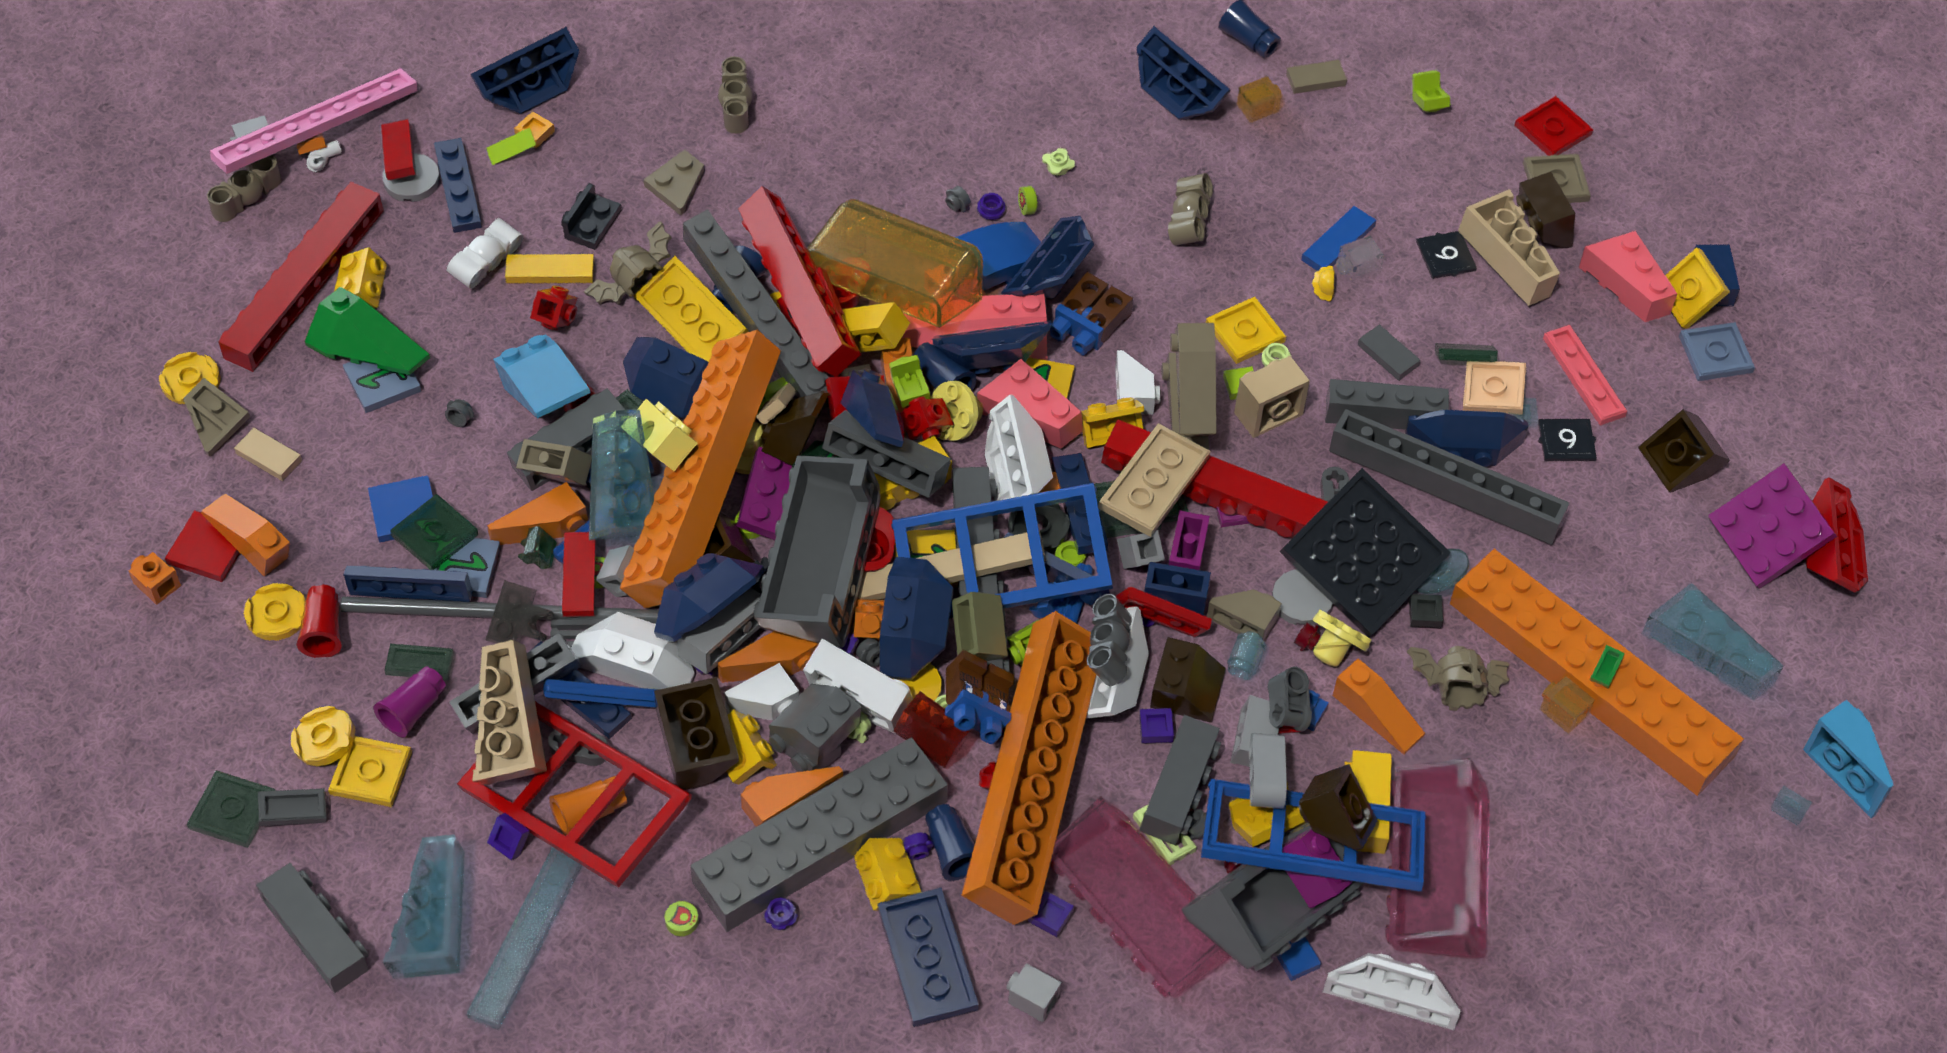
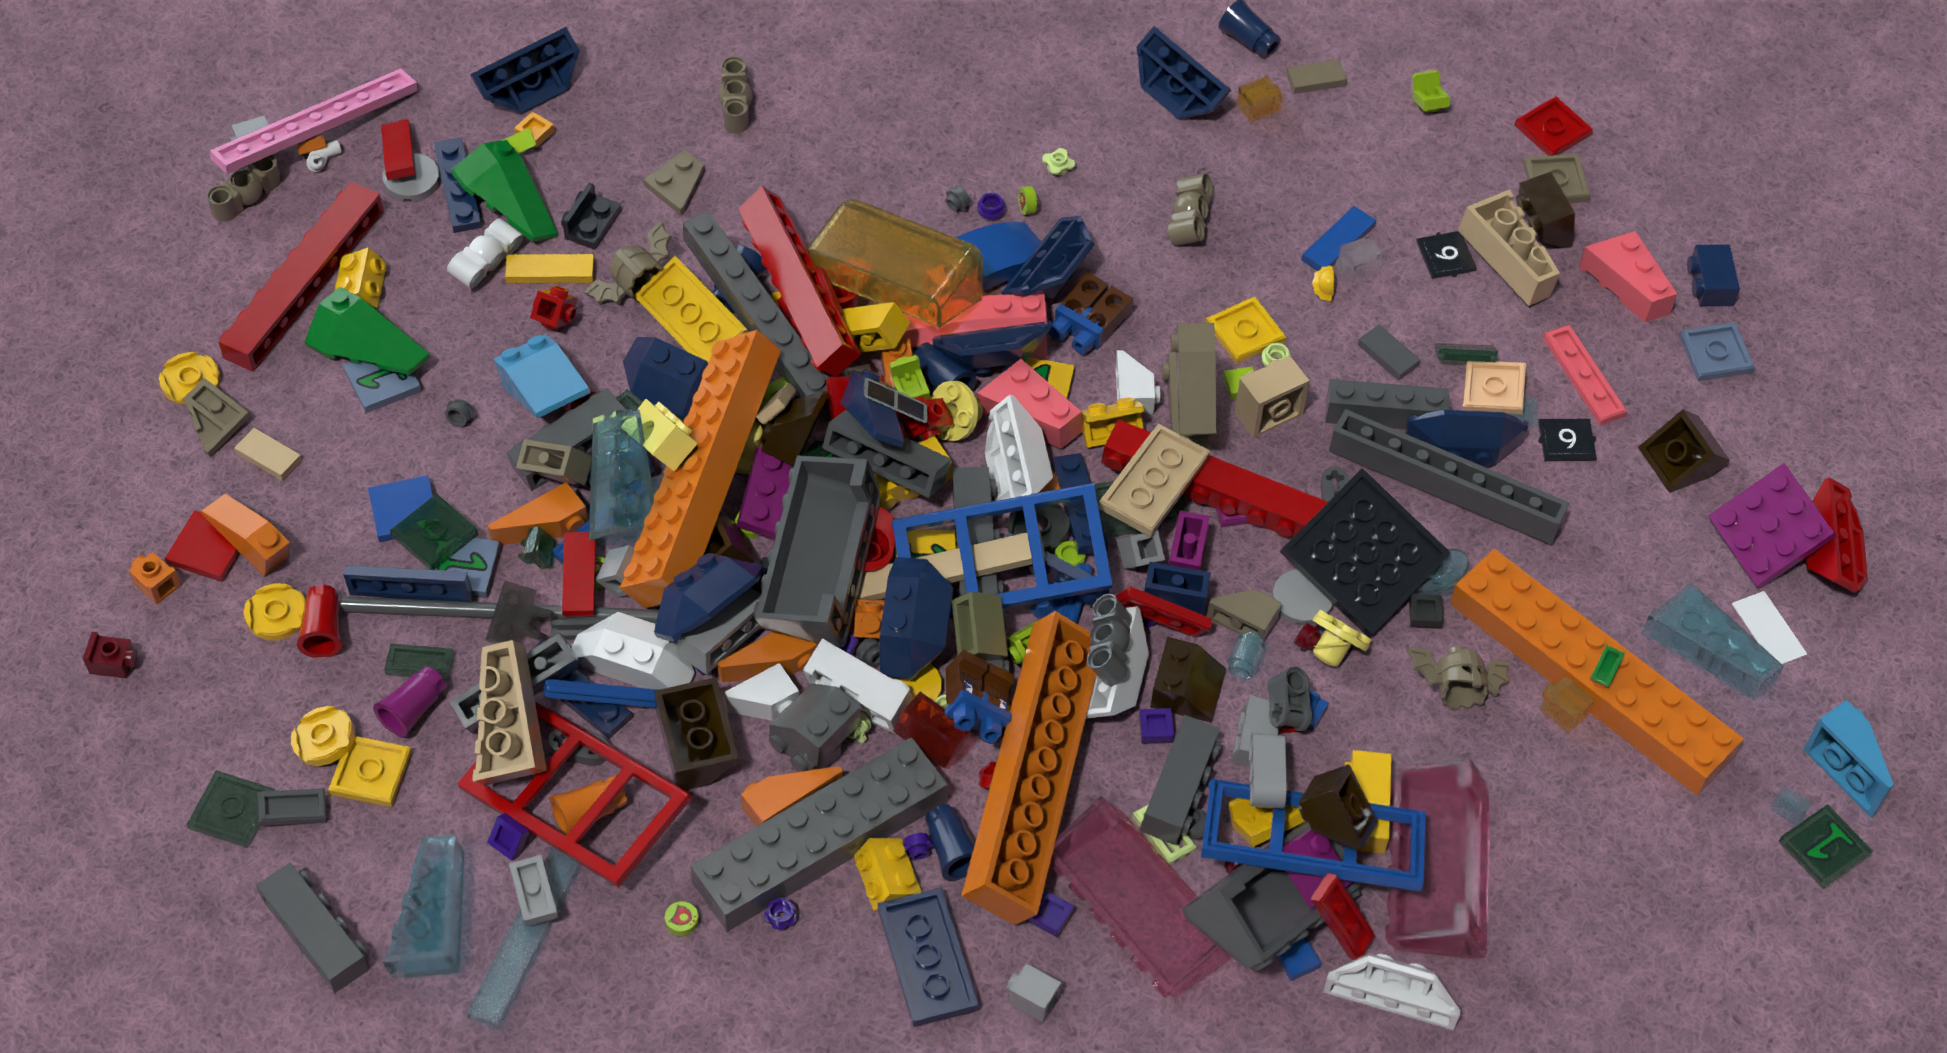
(109, 656): none -> dark red brick
(504, 182): none -> green wedge
(533, 890): none -> light grey plate
(751, 748): yellow bracket -> none
(895, 400): none -> black sticker
(1342, 916): none -> red tile
(1377, 706): orange slope -> none
(1696, 287): yellow tile -> none
(1769, 627): none -> white sticker
(1825, 846): none -> clear green tile

